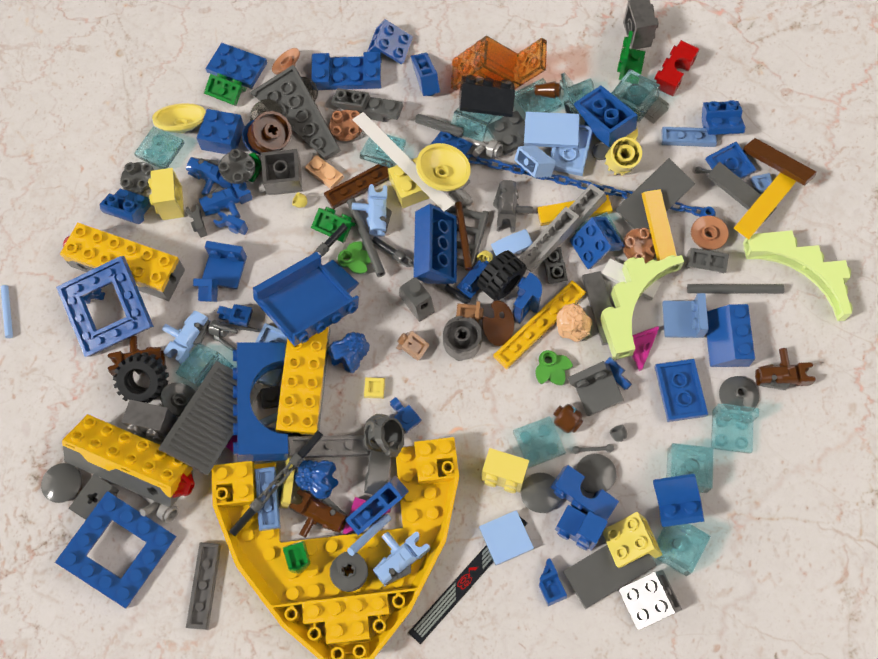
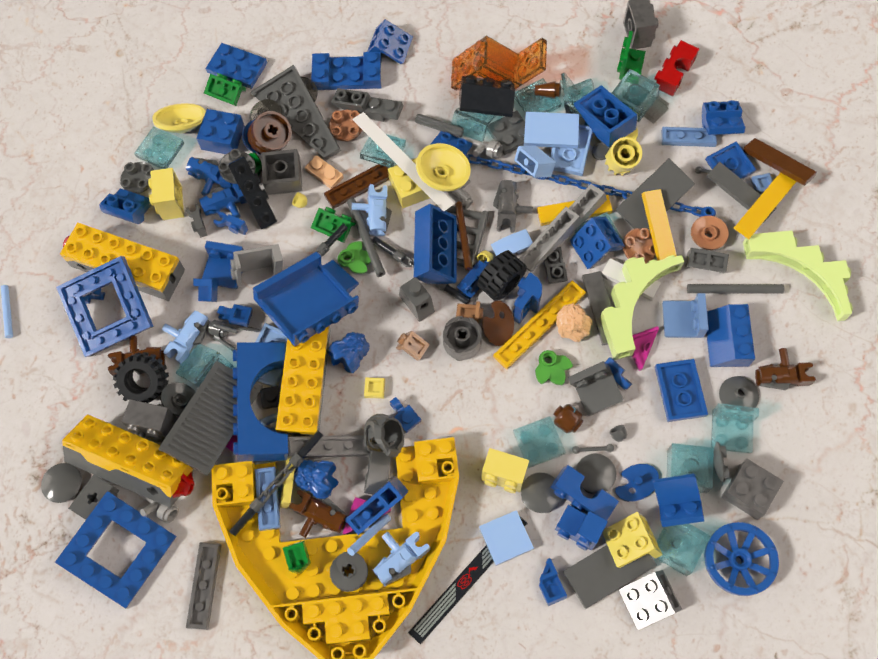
(252, 192): none -> black bracket
(255, 259): none -> light grey panel
(286, 60): nougat dish -> none
(425, 74): blue slope -> none
(641, 479): none -> blue piece
(718, 463): none -> dark grey dish
(745, 557): none -> blue wheel
(752, 489): none -> flat silver brick

